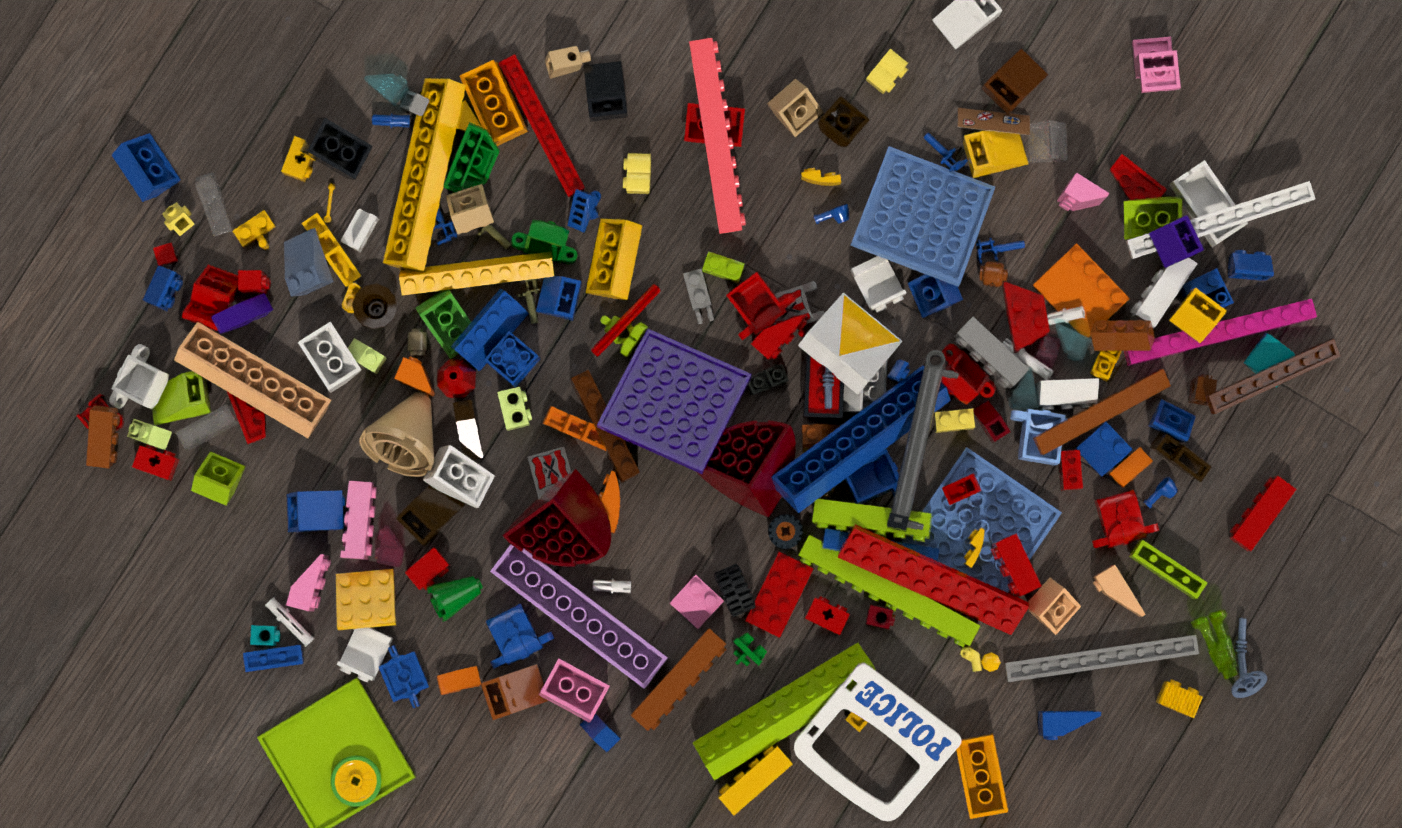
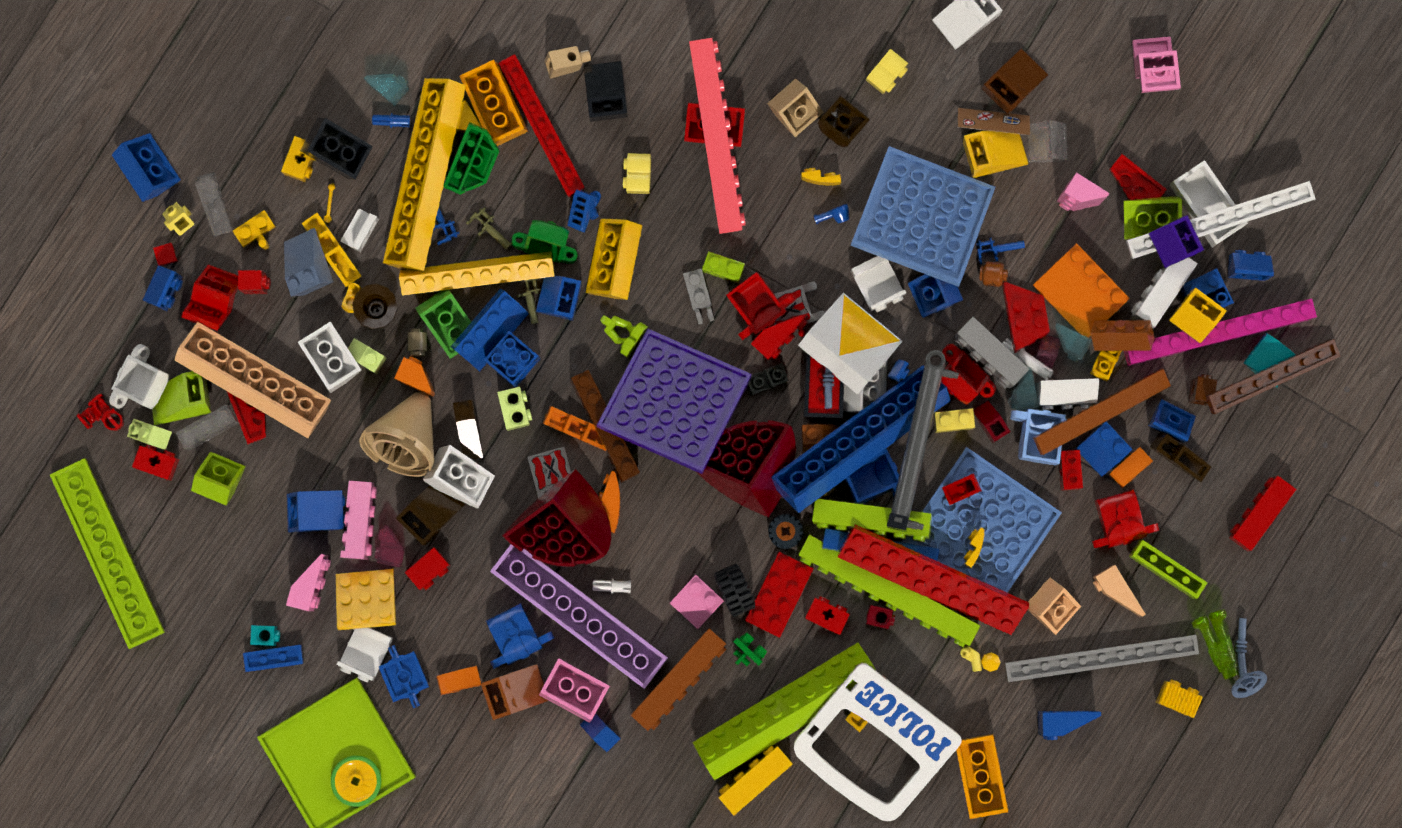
(102, 436): dark orange brick -> none
(107, 553): none -> lime plate
(242, 313): dark purple slope -> none
(273, 605): white pin -> none
(414, 103): light grey slope -> none
(453, 595): green cone -> none
(464, 382): red cone -> none
(469, 209): tan slope -> none
(625, 320): red axle -> none
(945, 153): blue piece -> none
(1015, 565): red brick -> none
(1066, 315): white axle -> none
(1165, 488): blue bar -> none

